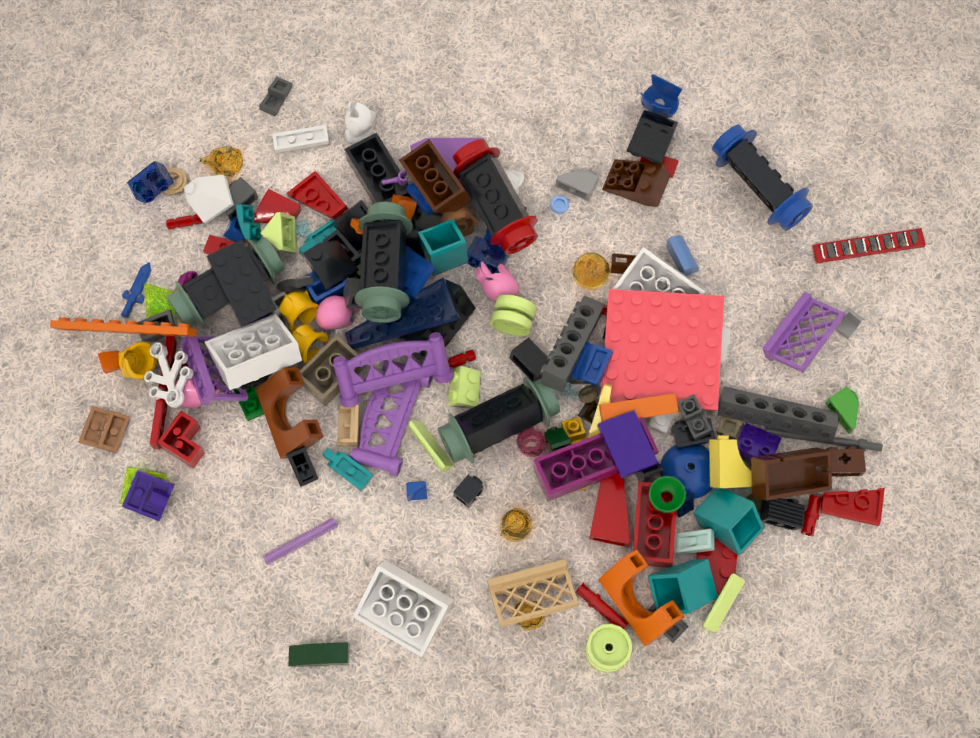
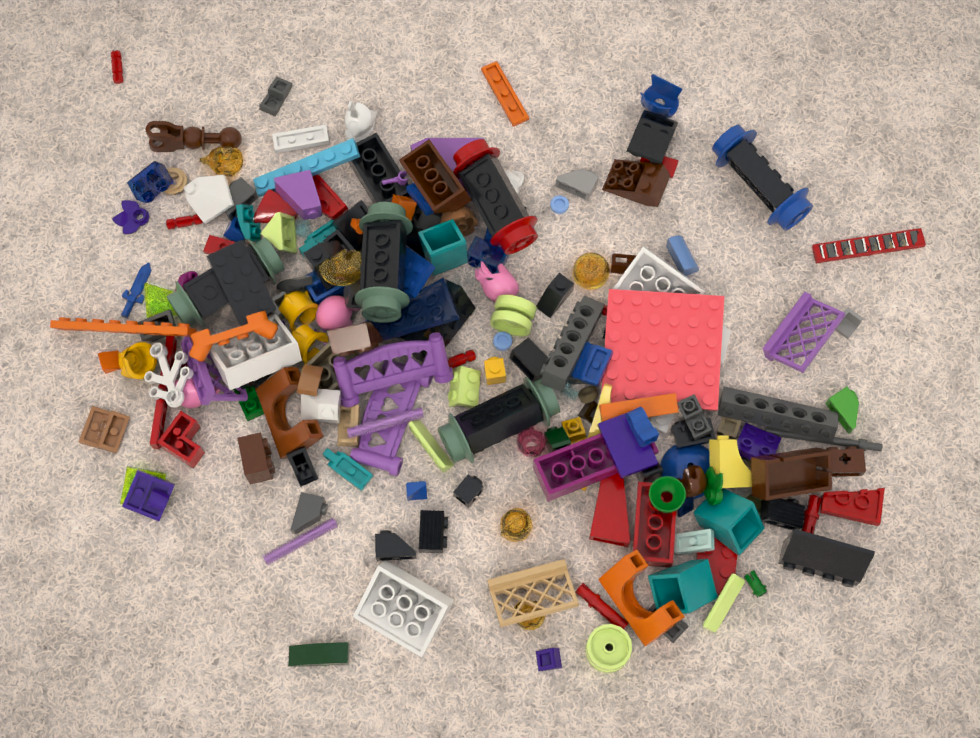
(117, 69): none -> red axle
(128, 218): none -> dark purple plate
(175, 137): none -> reddish brown piece
(204, 340): none -> orange plate
(255, 459): none -> reddish brown brick
(300, 193): none -> medium lavender slope
(308, 512): none -> dark grey slope
(310, 380): none -> medium nougat slope
(315, 163): none -> medium azure plate
(323, 407): none -> white slope
(342, 269): none -> clear yellow helmet
(354, 338): none -> slope
(385, 422): none -> lavender axle
(391, 547): none -> black slope
(432, 531): none -> black brick
(494, 371): none -> yellow brick
(502, 341): none -> light blue tile
(505, 93): none -> orange tile
(548, 659): none -> dark purple slope
(555, 295): none -> black slope
(641, 427): none -> blue leg
(694, 481): none -> reddish brown hair
(714, 487): none -> green plate
(756, 584): none -> green pin
(825, 558): none -> black slope

